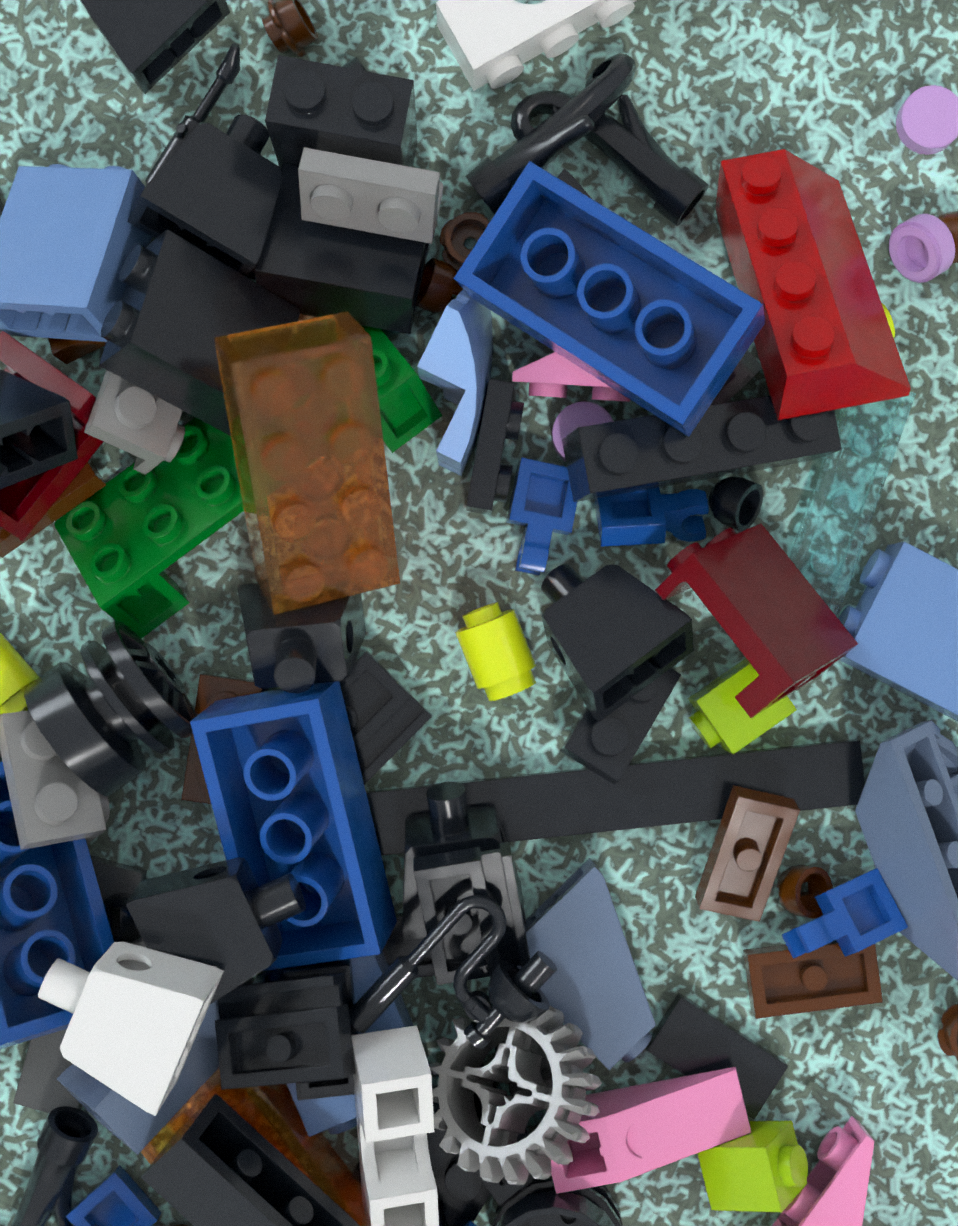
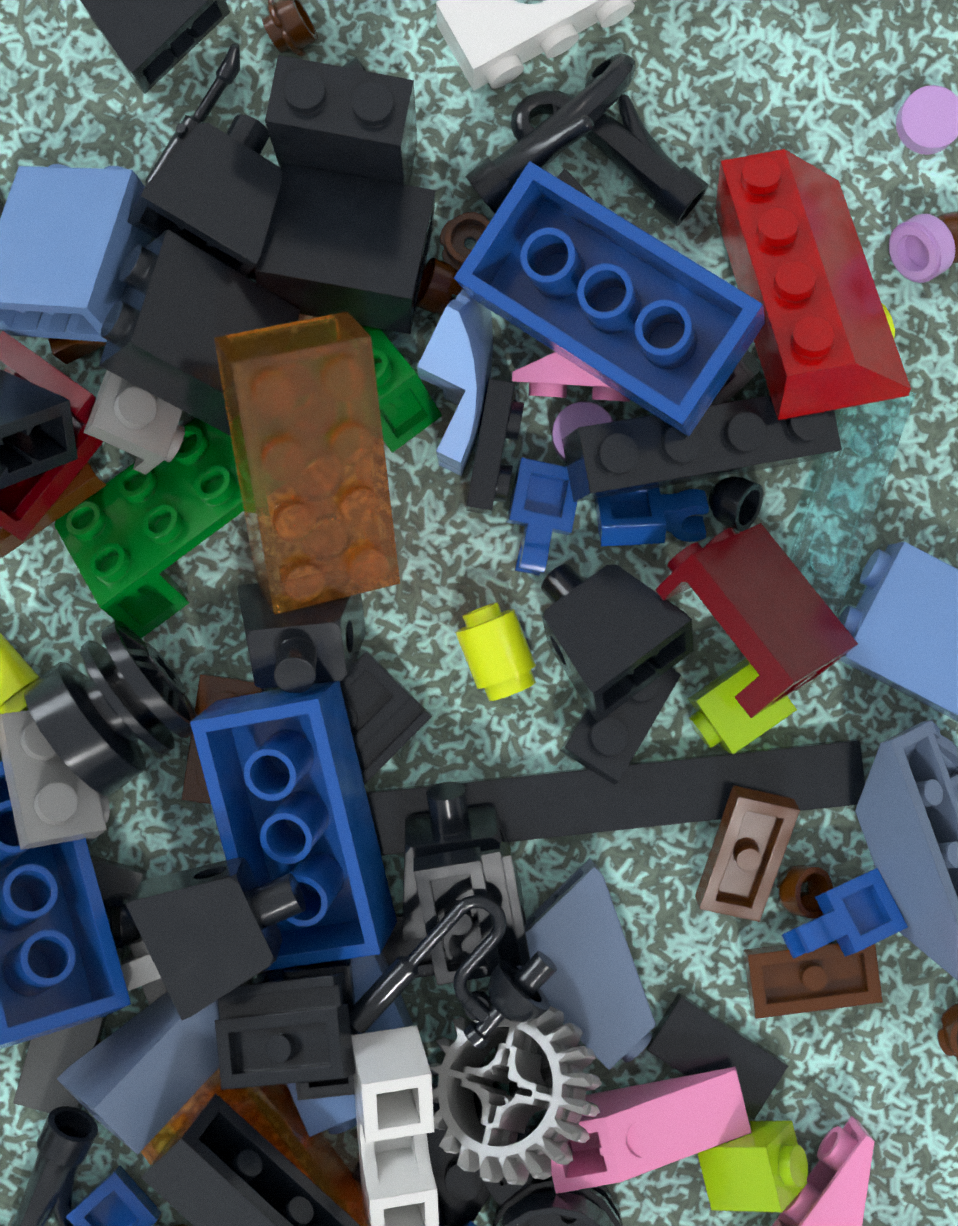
(132, 1017): white torso -> none
(369, 195): light grey bracket -> none

